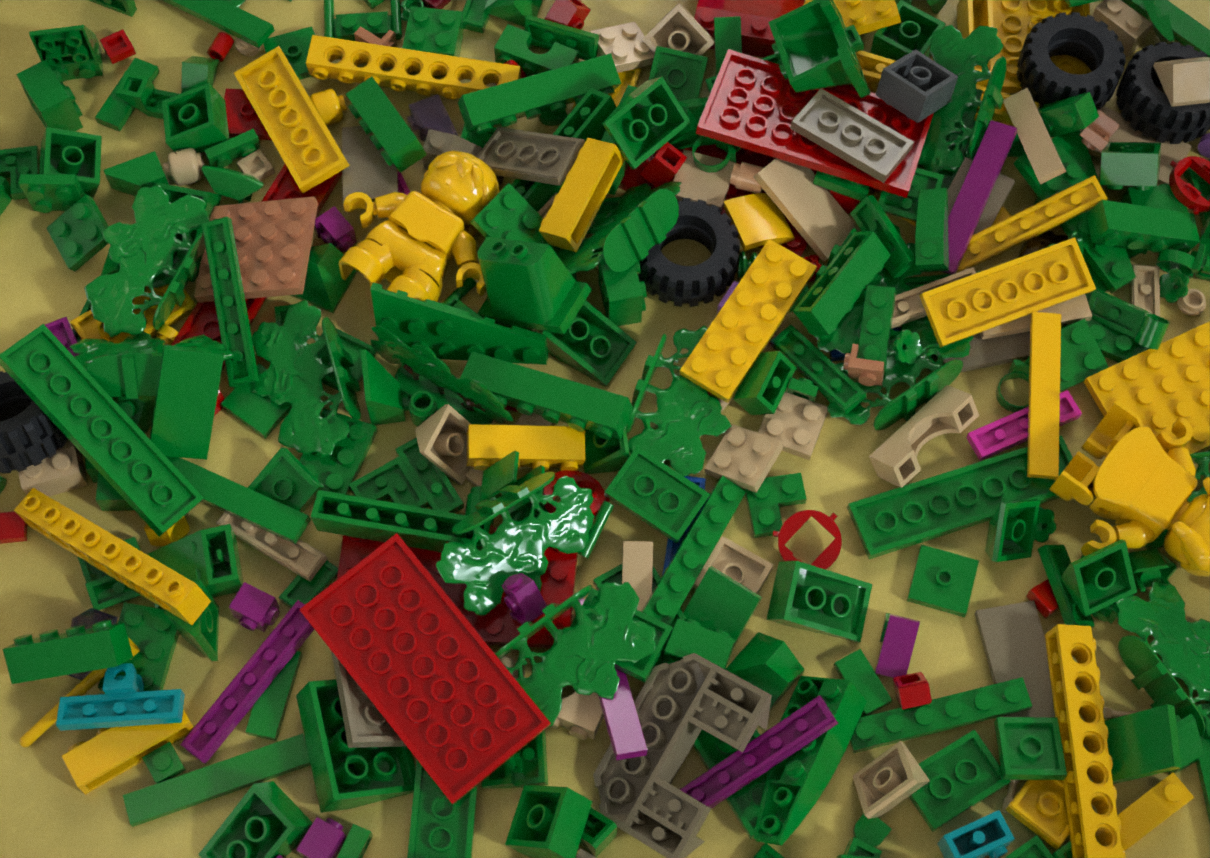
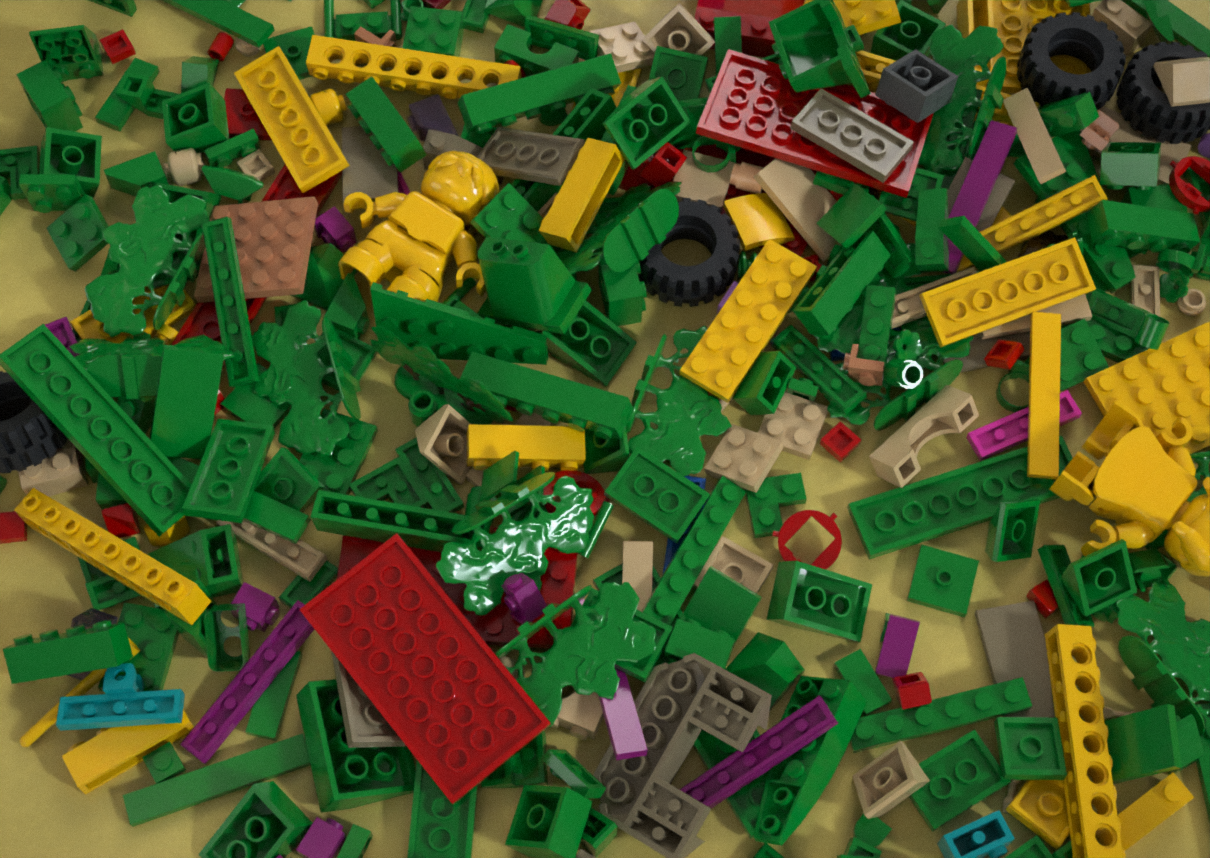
(121, 520): none -> red slope
(217, 657): none -> green piece
(229, 471): none -> green plate
(348, 309): none -> green slope
(382, 392): green slope -> none
(567, 768): none -> green plate
(840, 441): none -> red plate
(851, 216): none -> green tile
(903, 373): none -> green brick
(971, 242): none -> green tile
(1004, 354): none -> red tile
(1045, 525): green plant -> none

